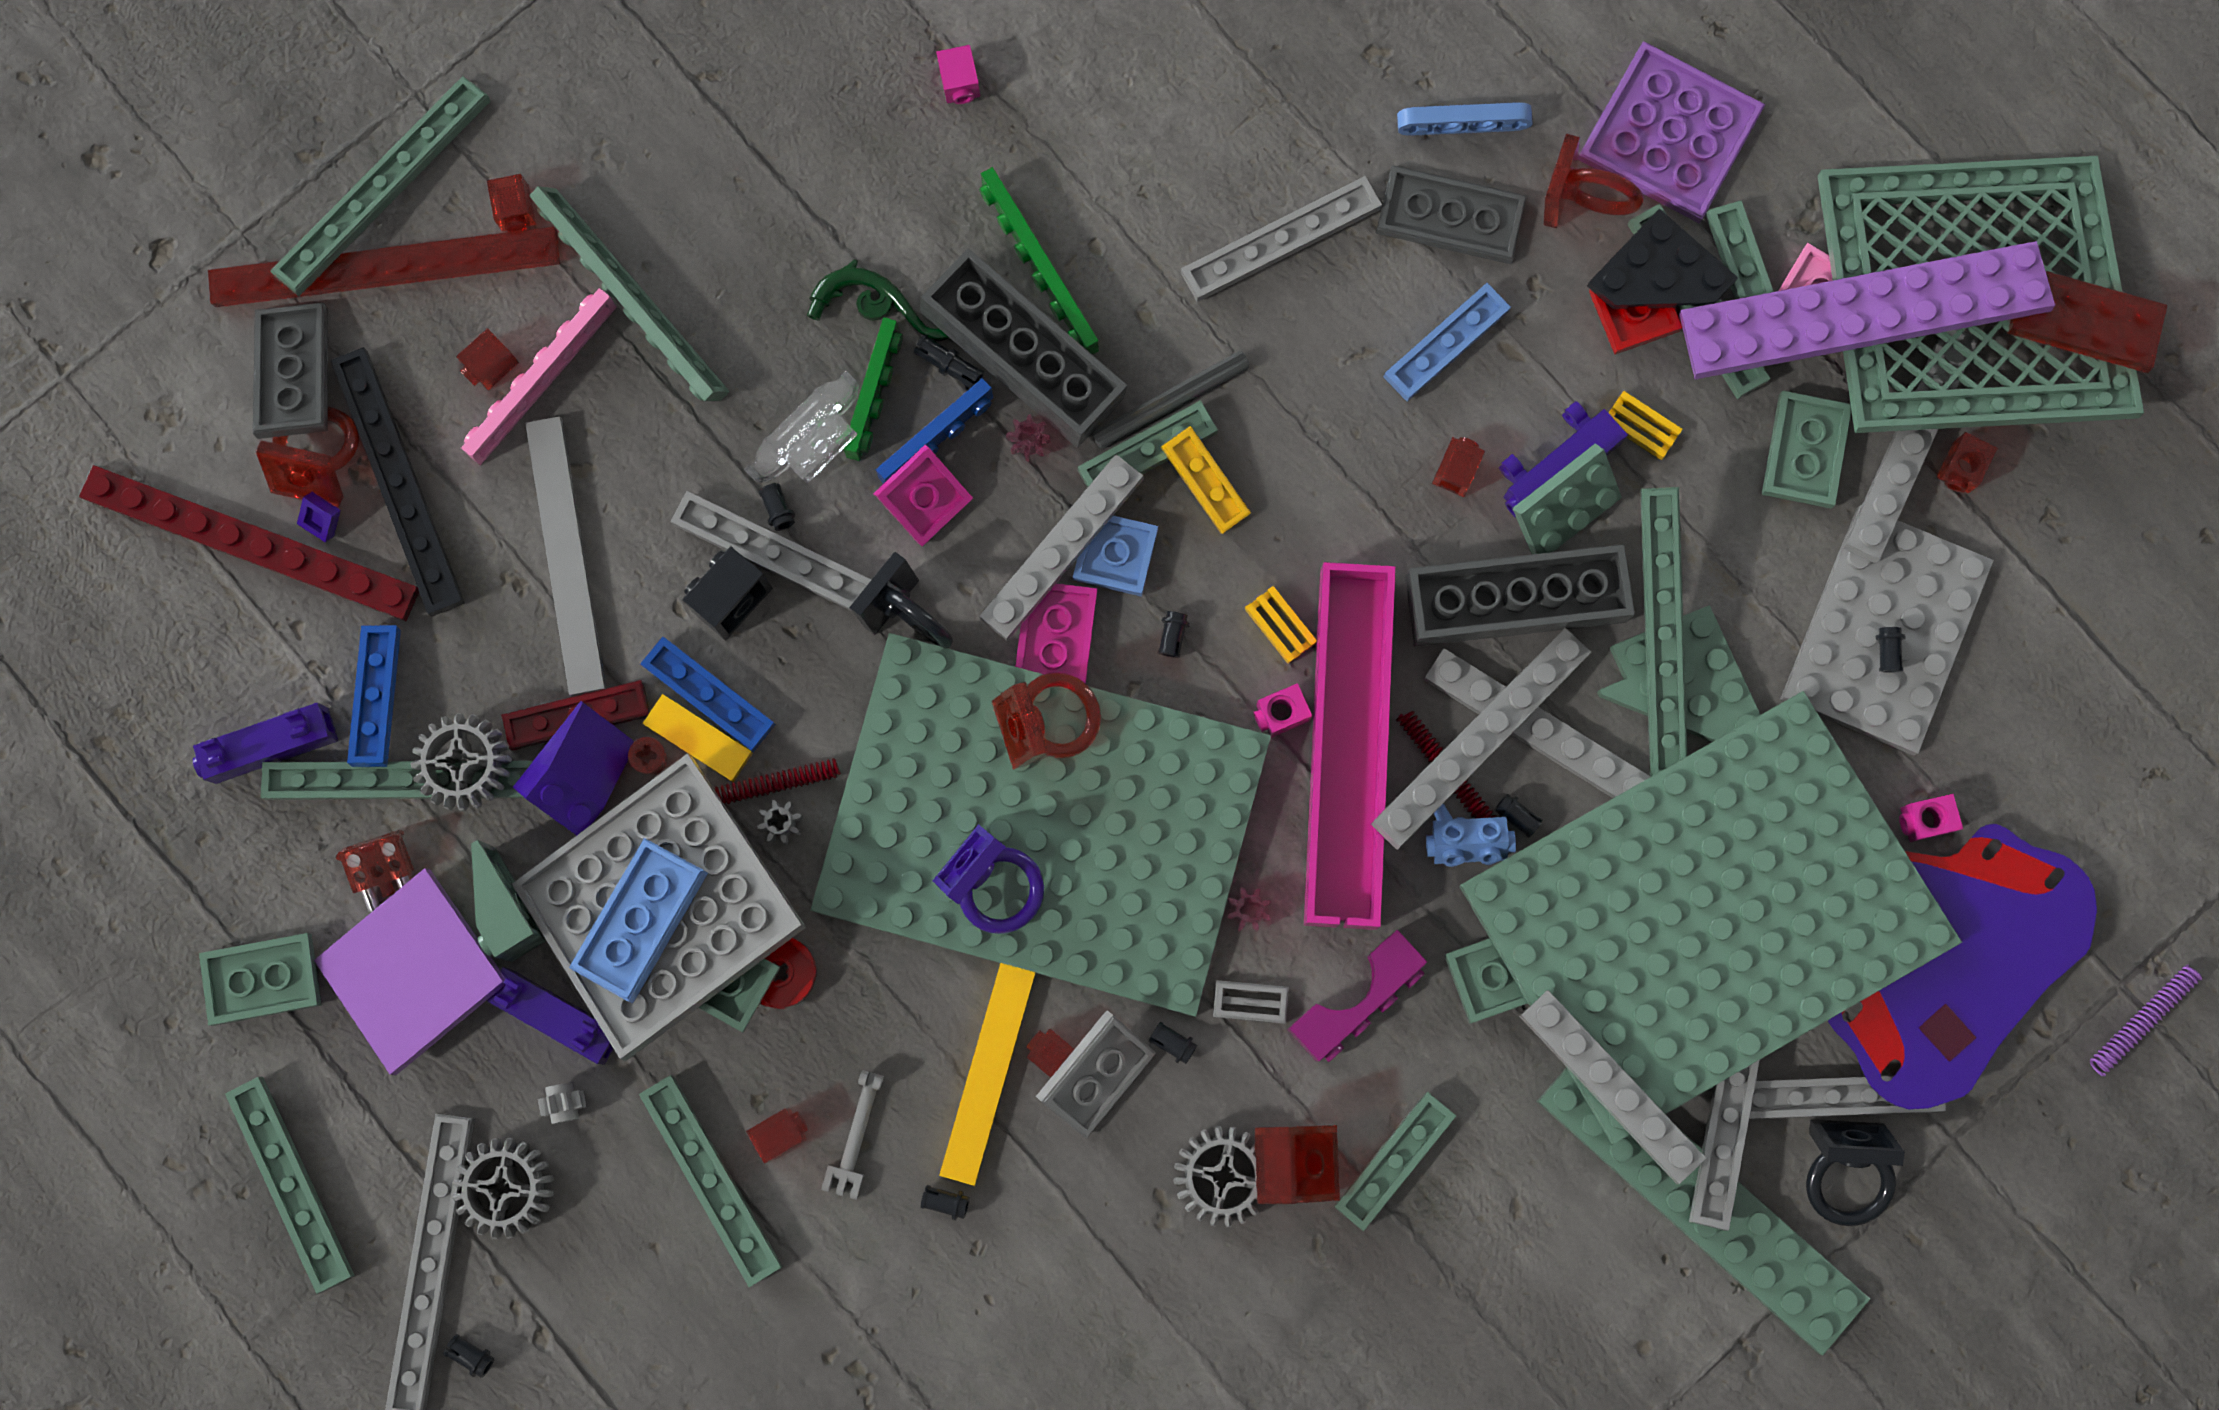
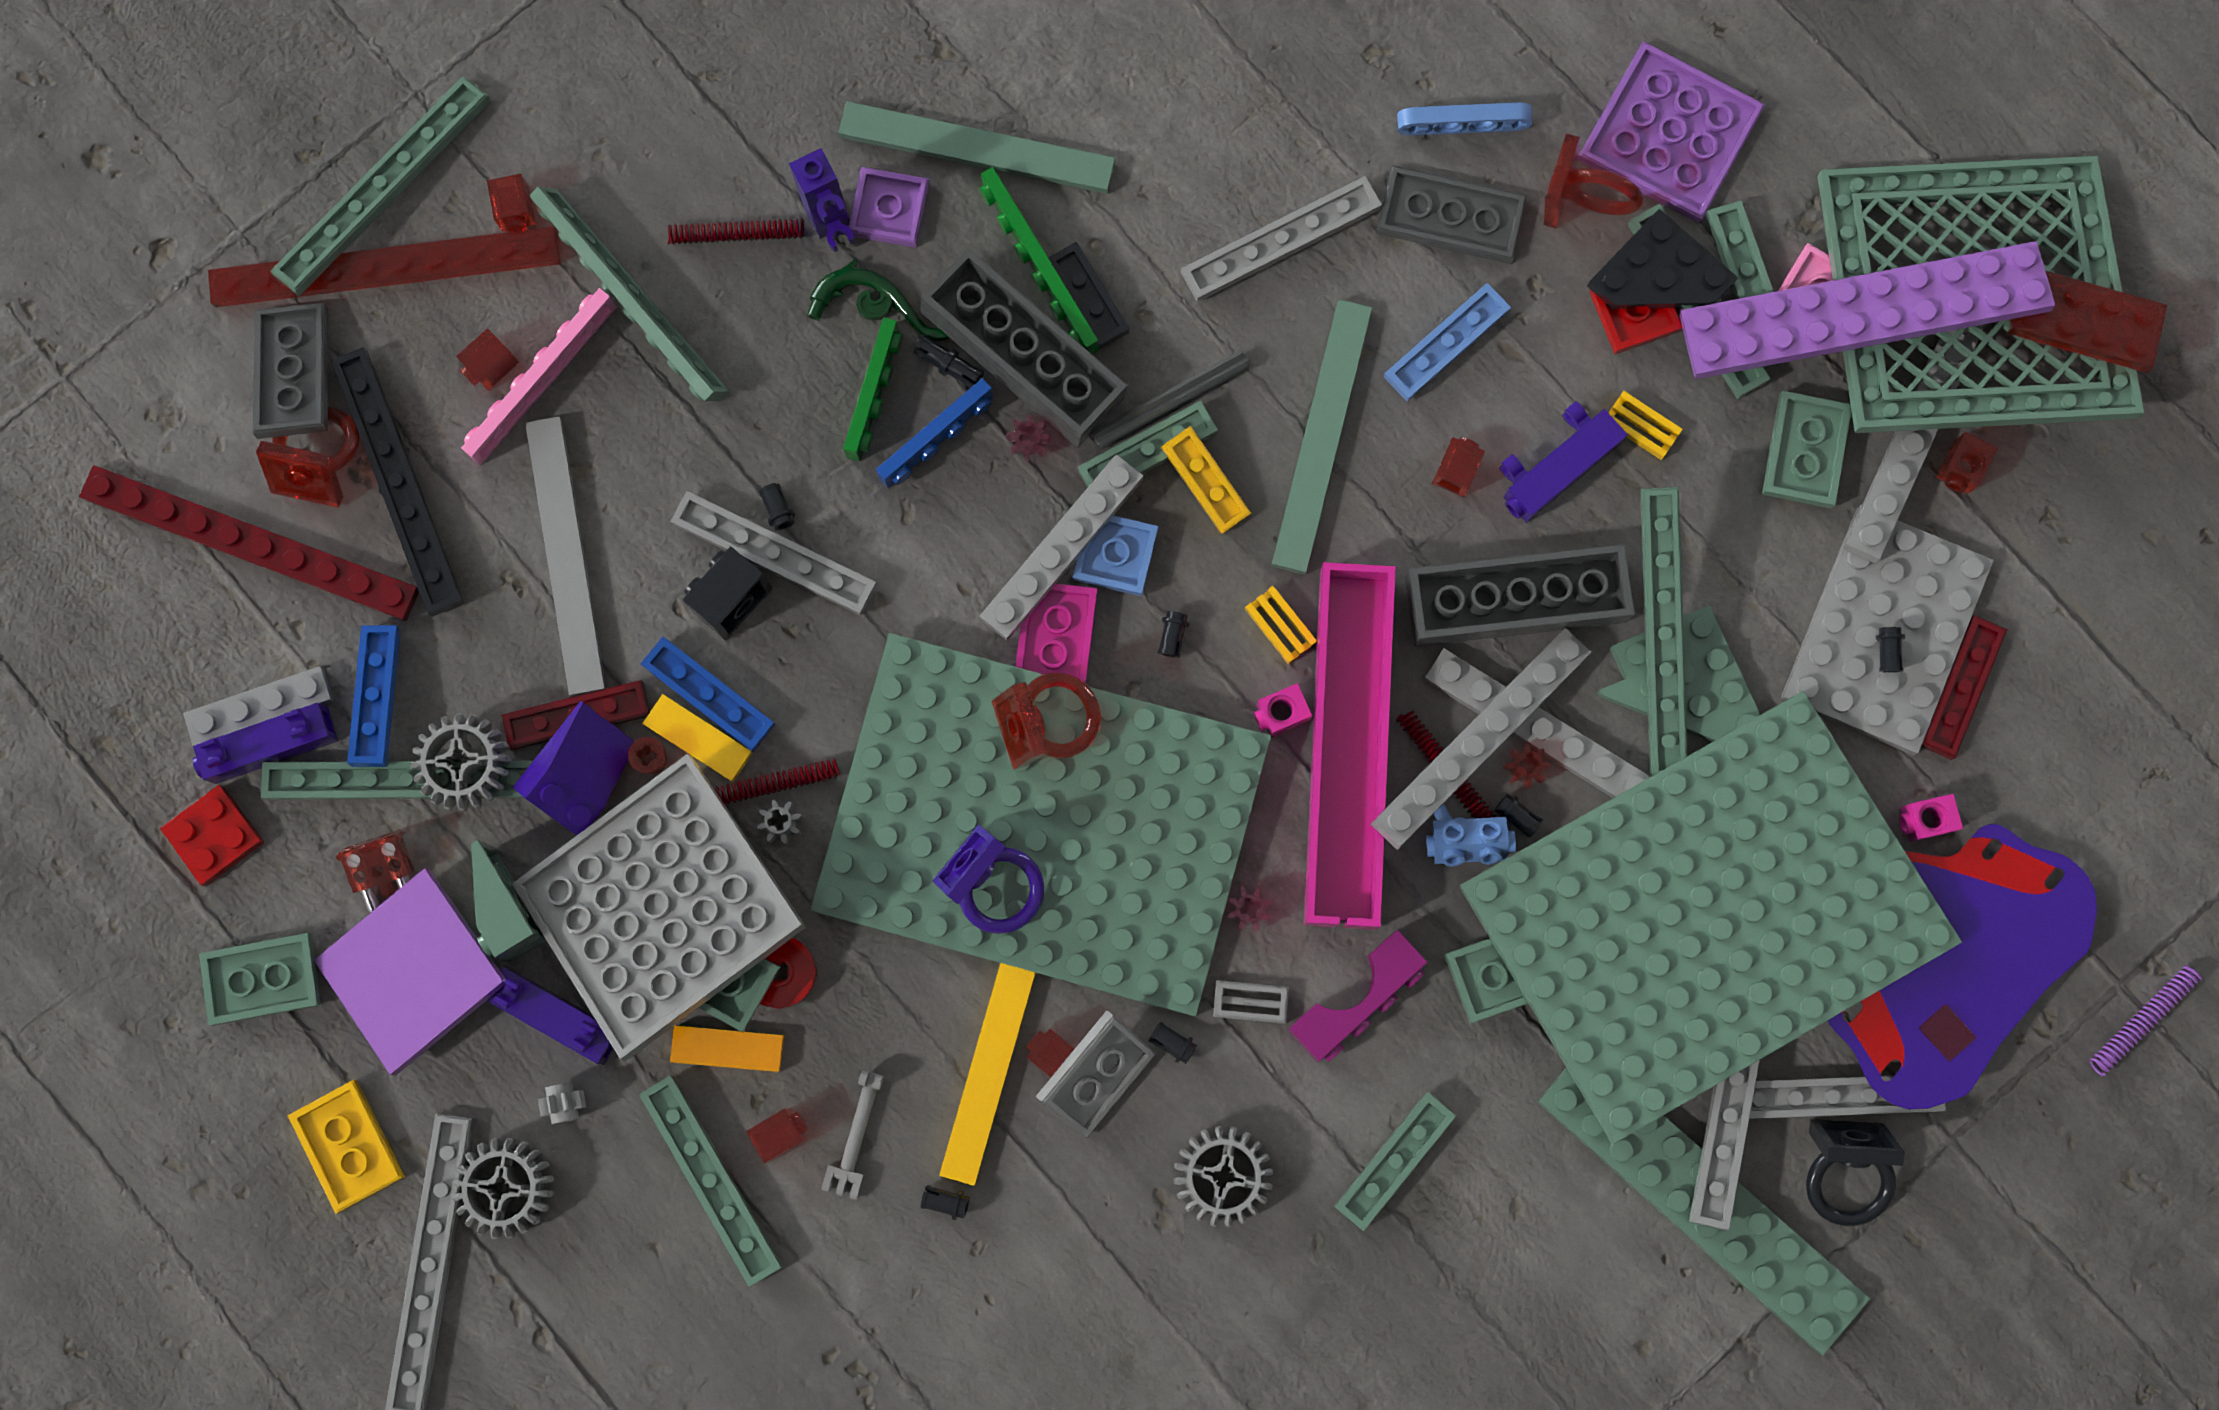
(212, 835): none -> red plate
(258, 705): none -> light grey plate
(289, 1185): sand green plate -> none
(318, 516): dark purple plate -> none
(346, 1146): none -> yellow tile
(469, 1356): black pin -> none
(638, 920): medium blue tile -> none
(727, 1048): none -> light orange tile
(767, 235): none -> dark red piece
(809, 435): clear plate -> none
(822, 197): none -> dark purple brick
(889, 207): none -> medium lavender tile
(889, 596): black tile -> none
(923, 495): dark pink plate -> none
(958, 74): dark pink brick -> none
(976, 147): none -> sand green tile
(1089, 294): none -> black plate
(1297, 1164): clear red brick -> none
(1321, 437): none -> sand green tile
(1533, 758): none -> clear red gear
(1567, 501): sand green plate -> none
(1613, 1087): light grey plate -> none
(1964, 687): none -> dark red tile

